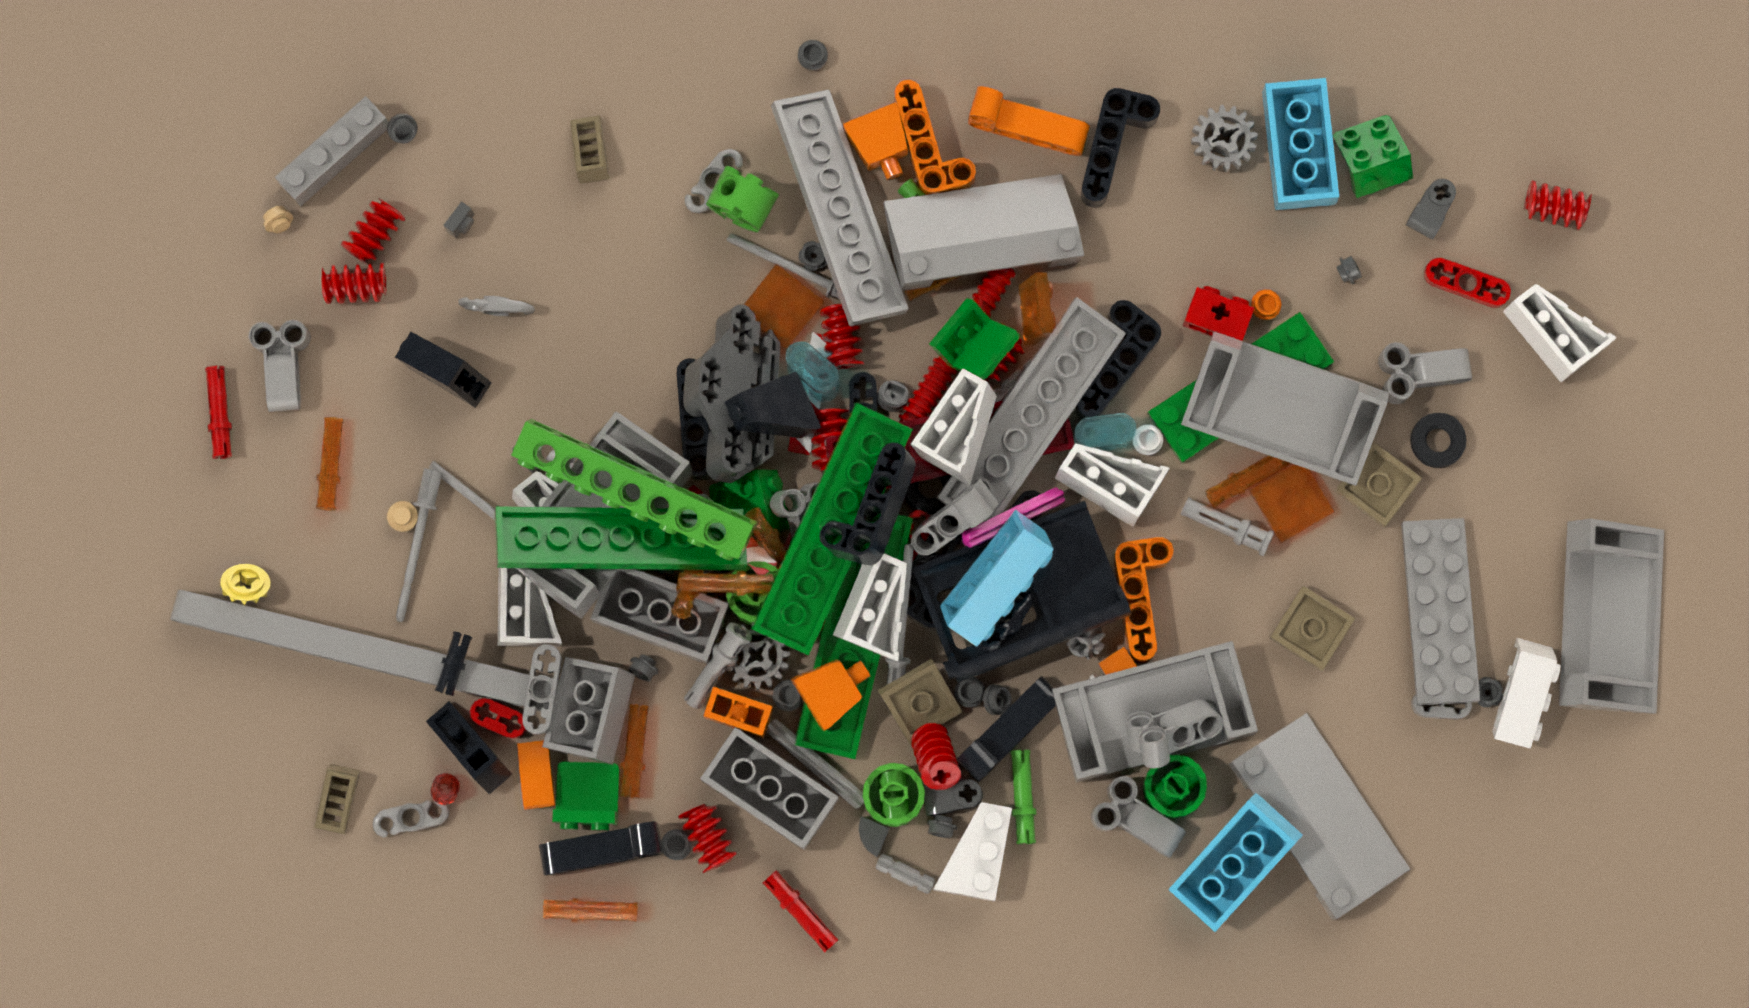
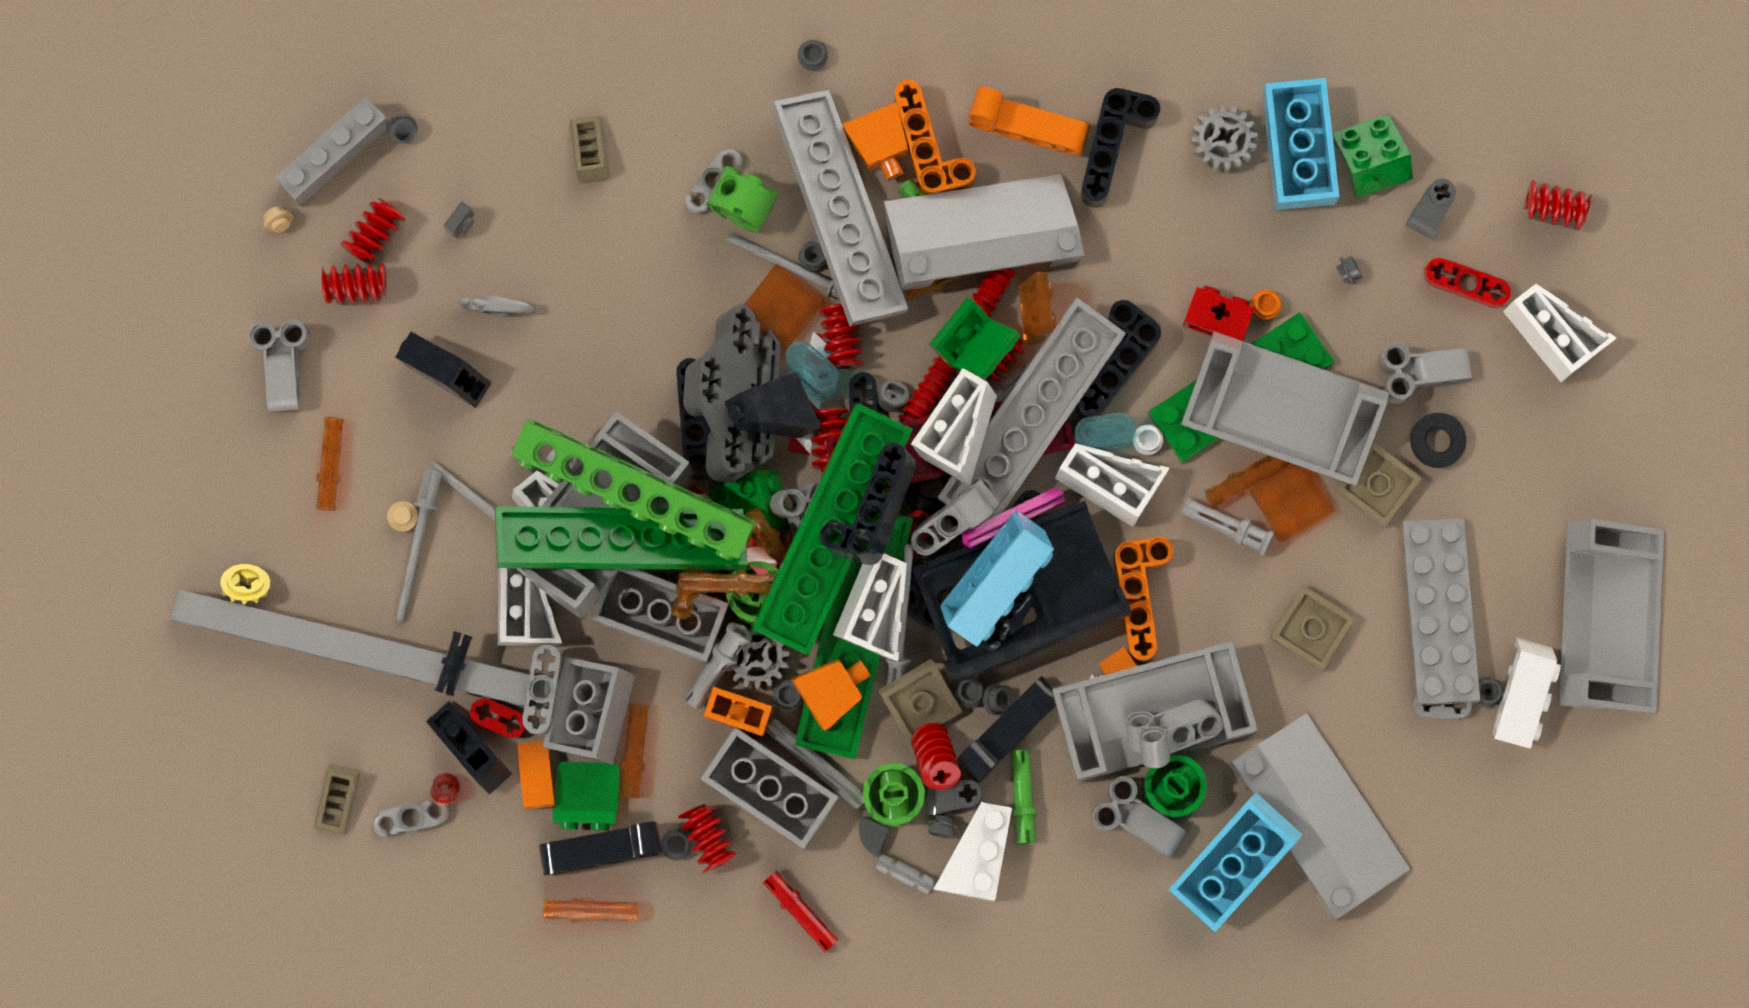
(218, 411): red pin -> none
(643, 667): dark grey plate -> none
(1087, 644): light grey gear -> none

